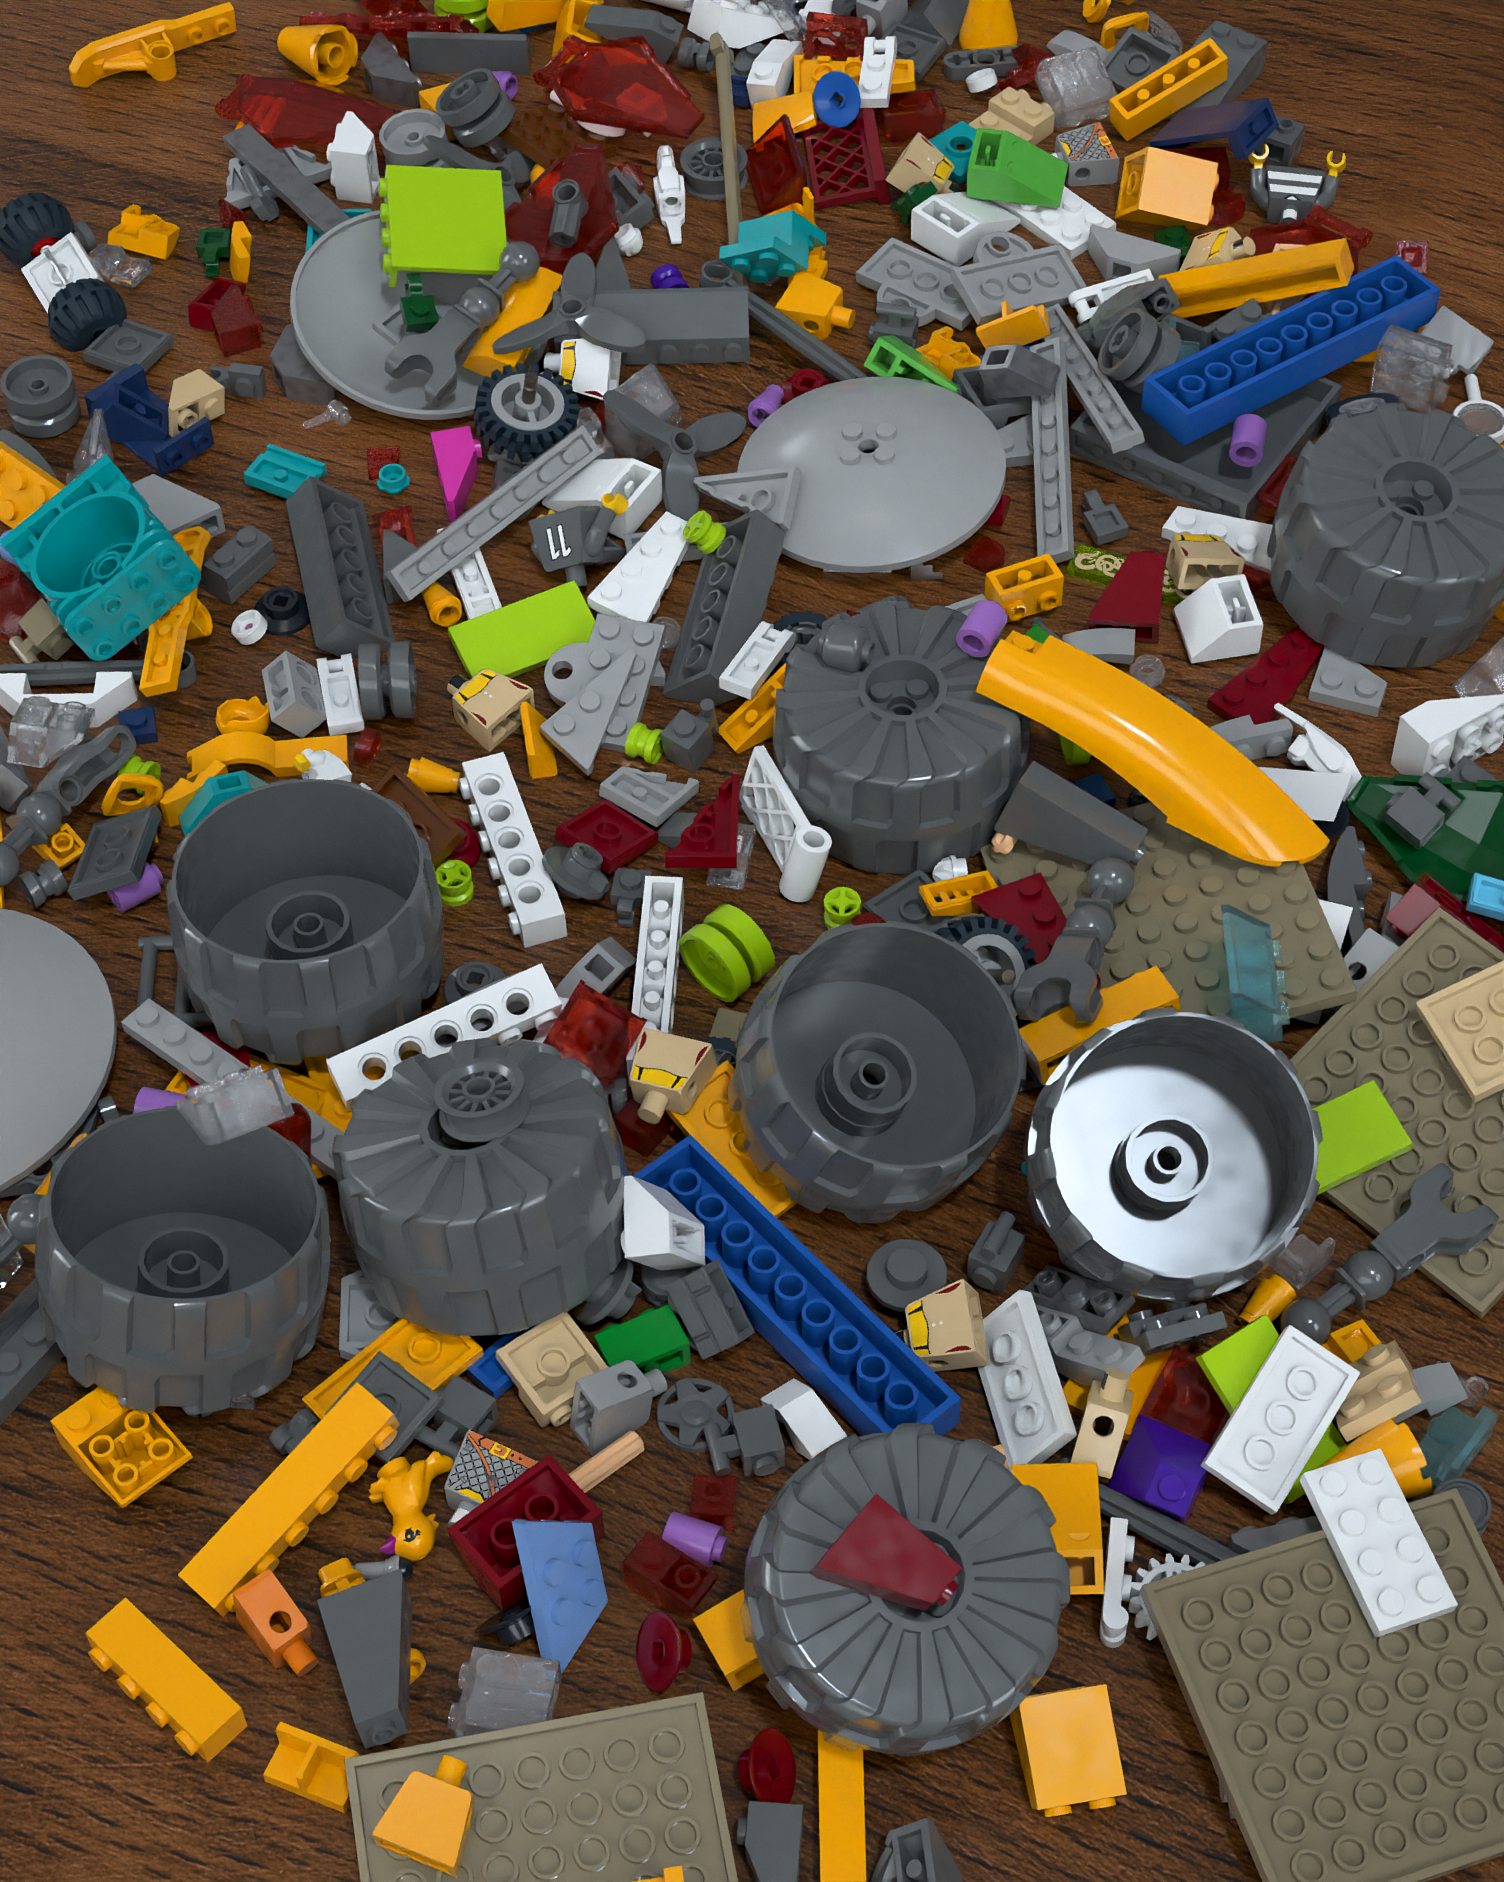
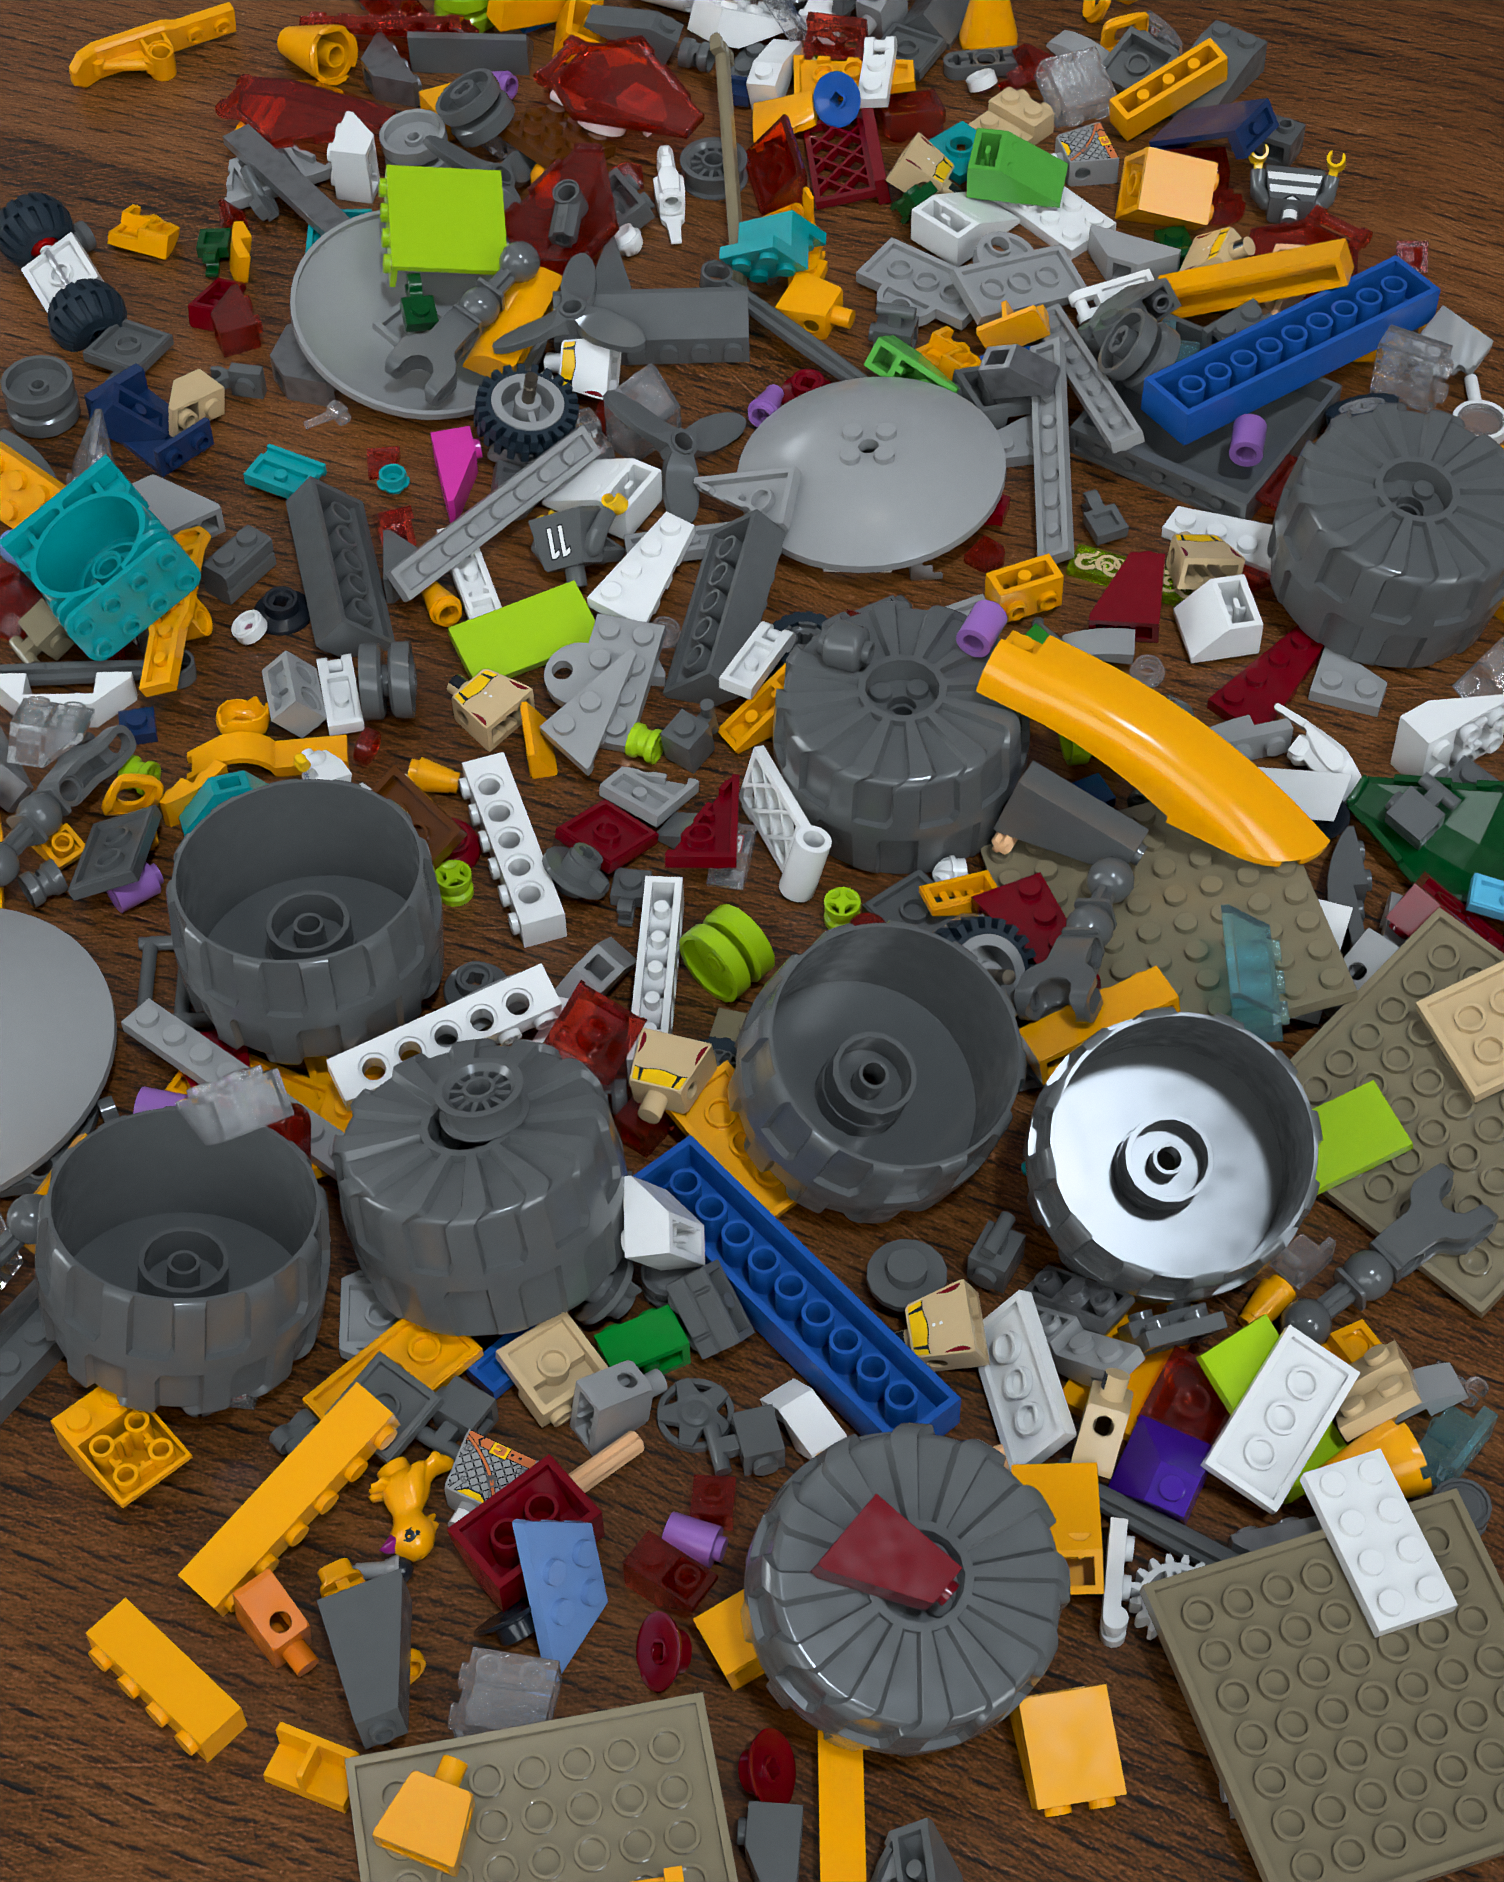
(117, 267): clear slope -> none
(667, 277): dark purple wheel -> none
(704, 532): lime wheel -> none

